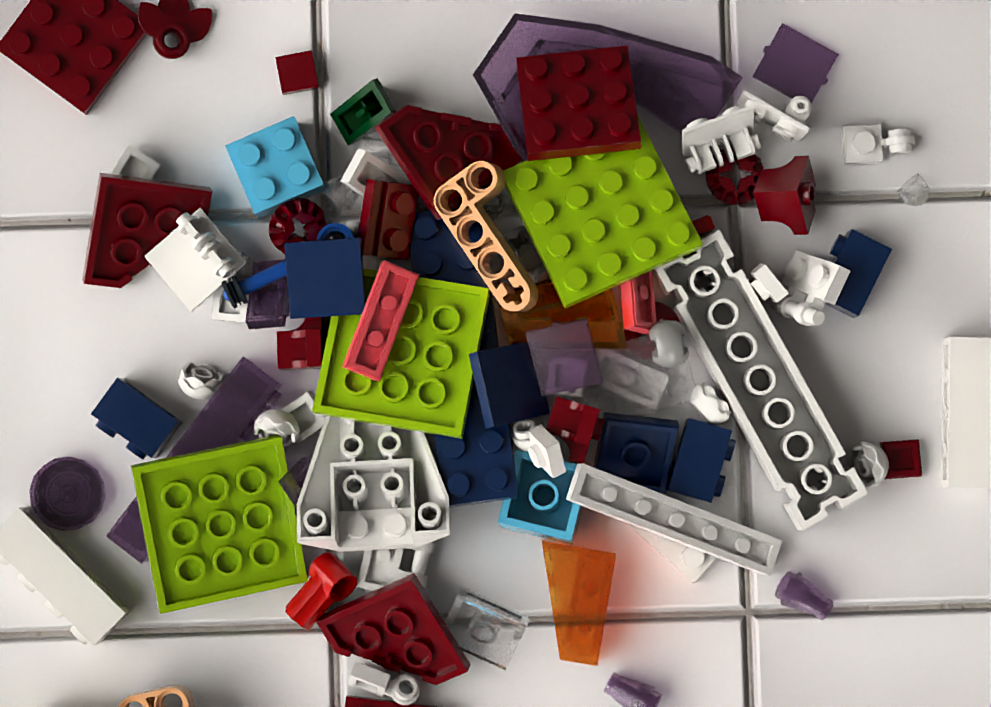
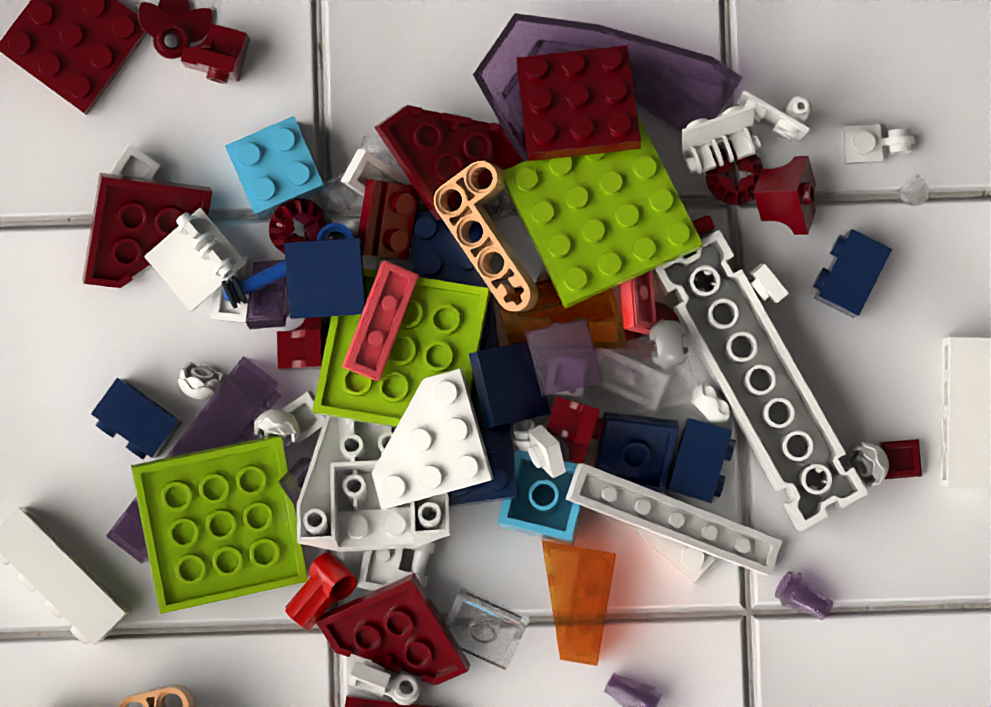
(67, 493): clear purple tile -> none
(219, 54): none -> dark red brick
(297, 72): dark red tile -> none
(363, 112): dark green slope -> none
(434, 445): none -> white plate
(523, 248): light grey piece -> none
(795, 64): clear purple piece -> none
(814, 278): white plate -> none

